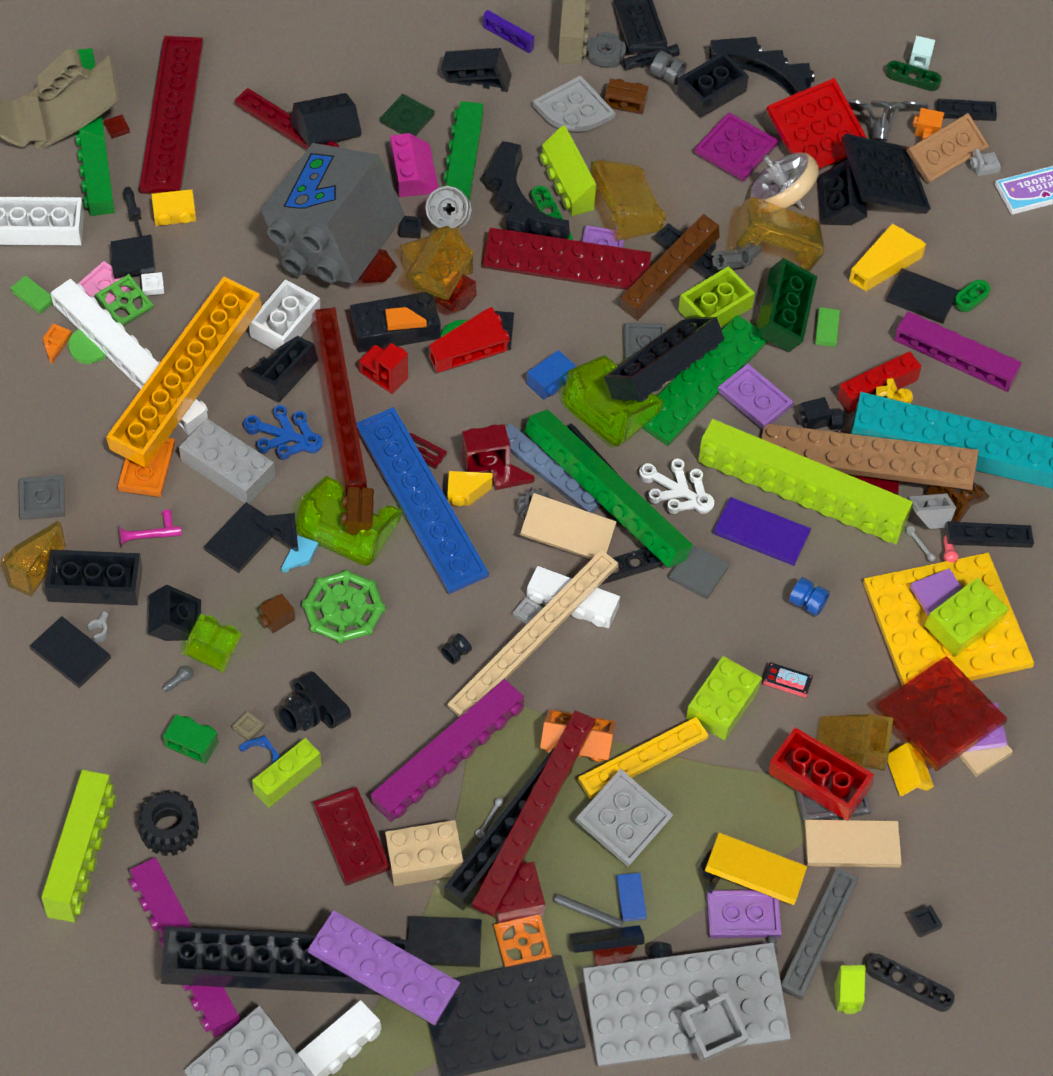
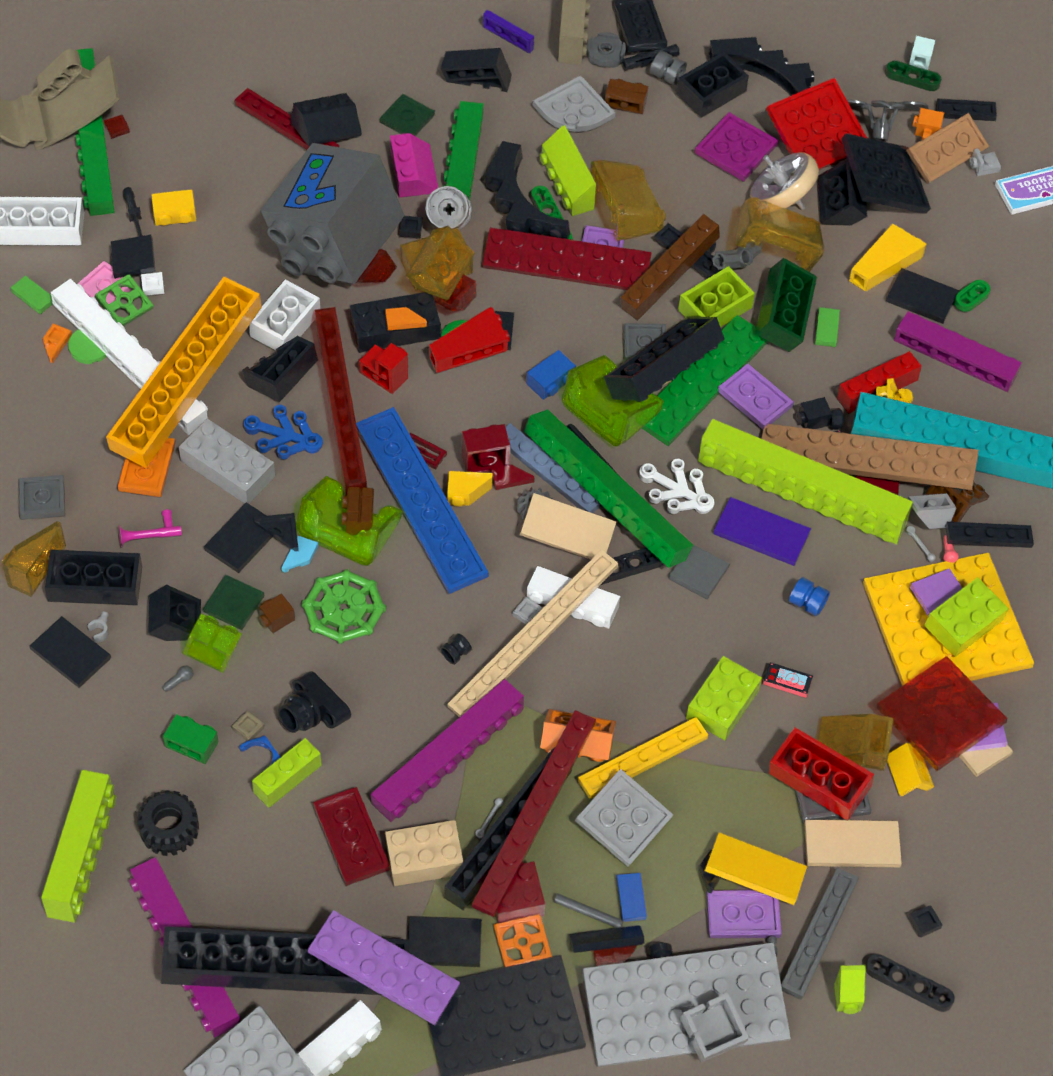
(171, 115): dark red plate -> none
(233, 602): none -> clear green tile

